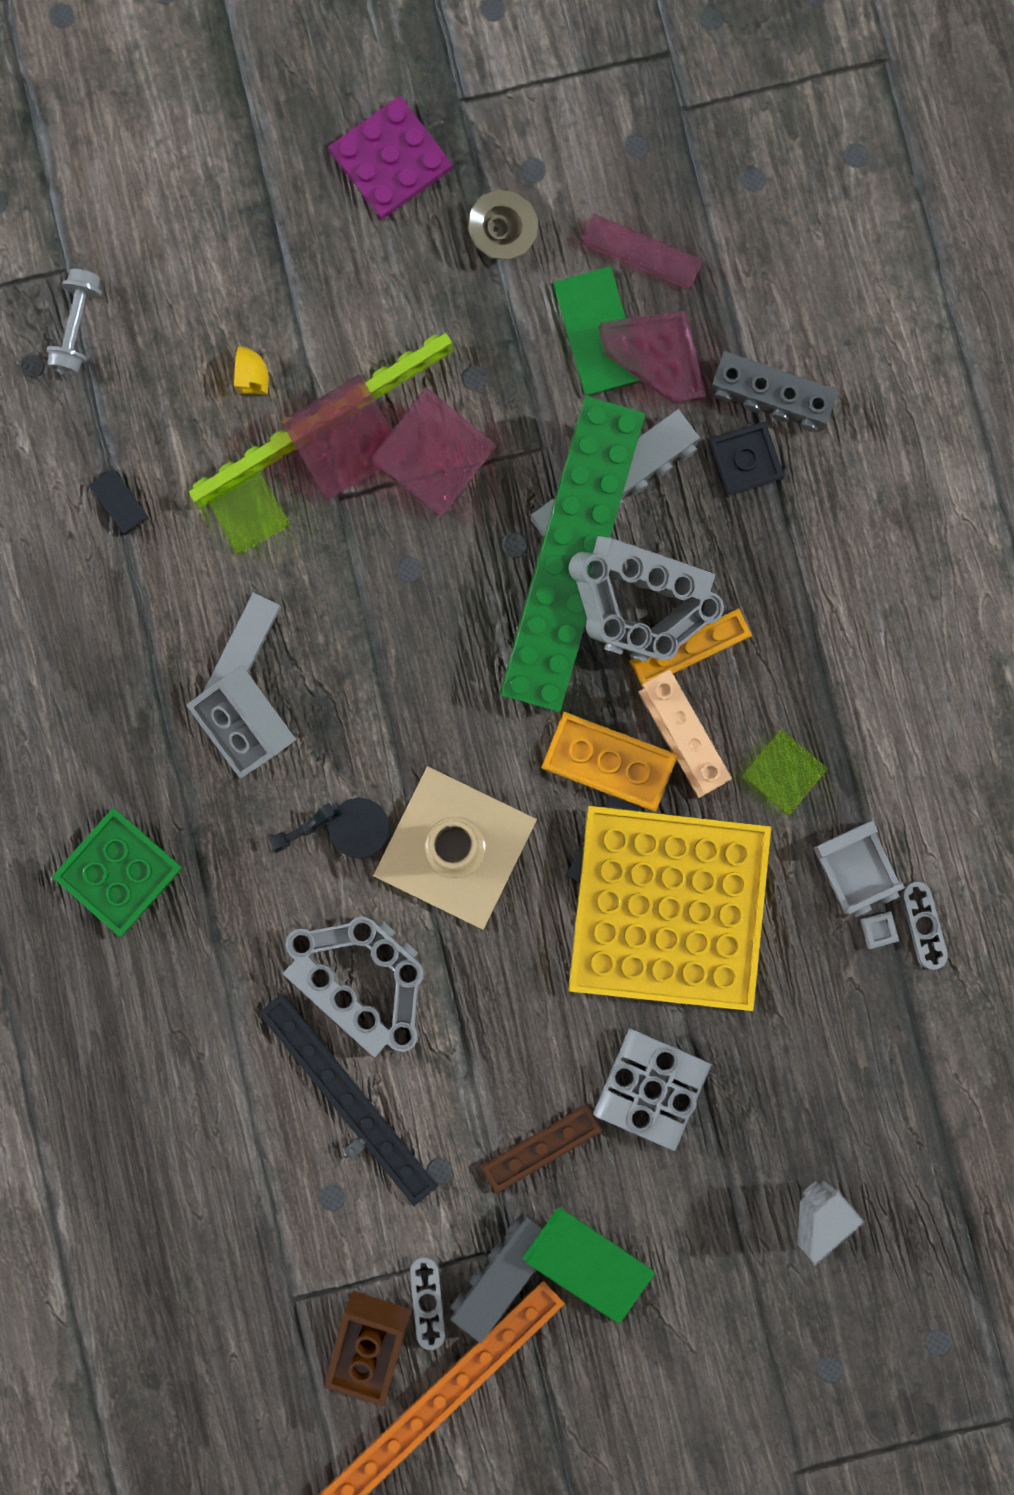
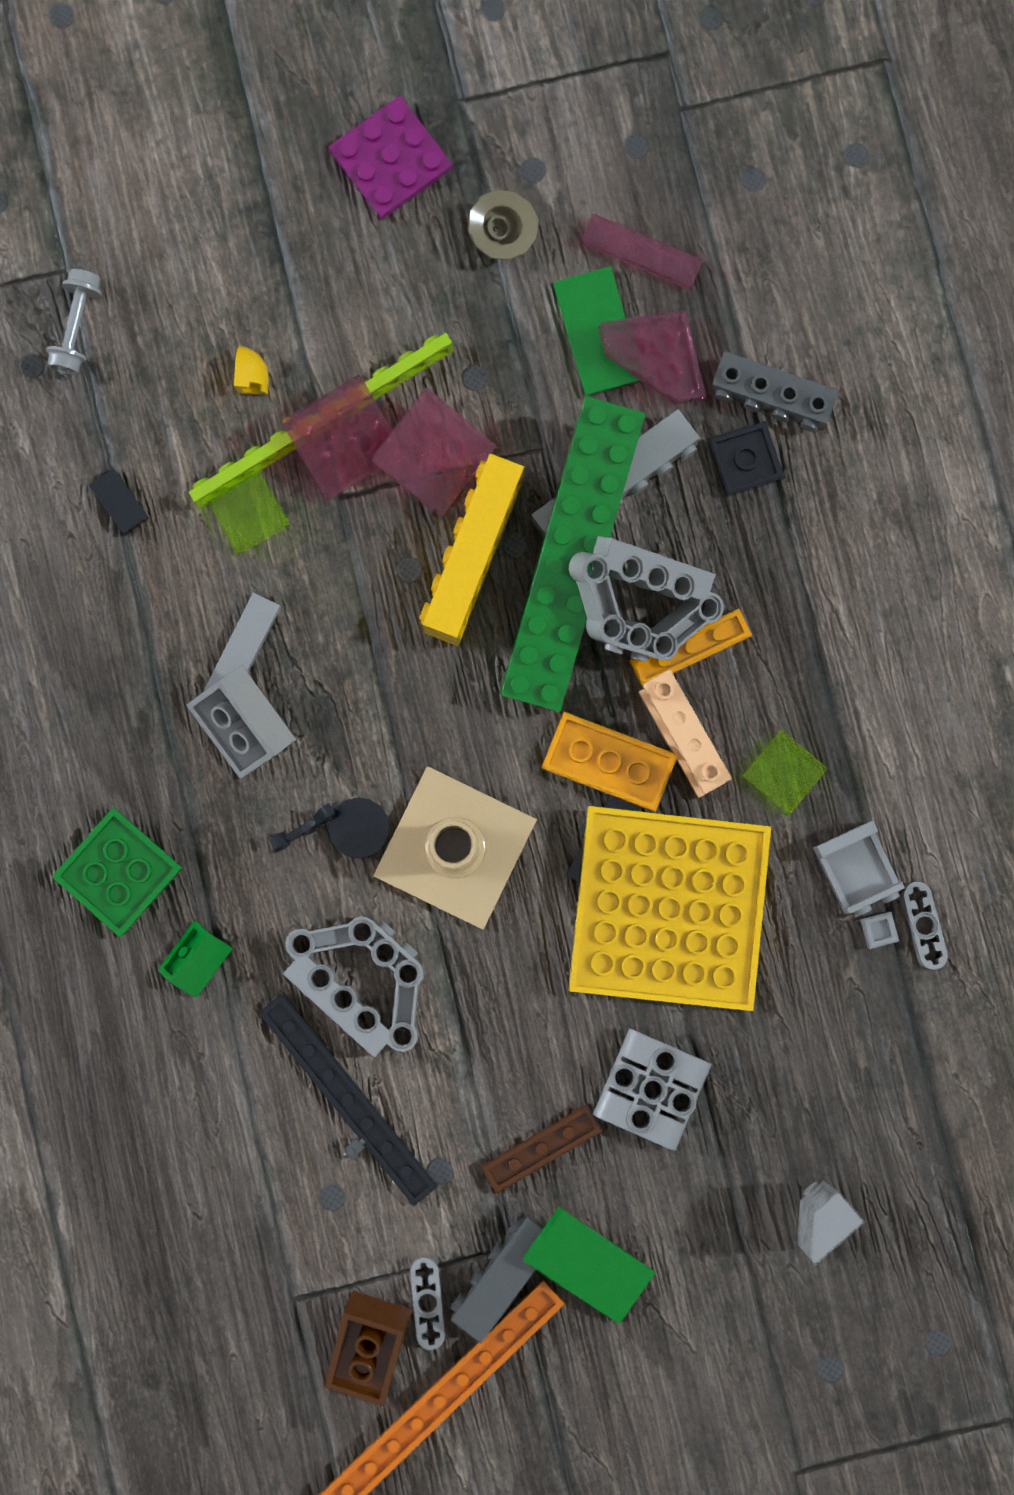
(194, 959): none -> green panel
(473, 549): none -> yellow brick

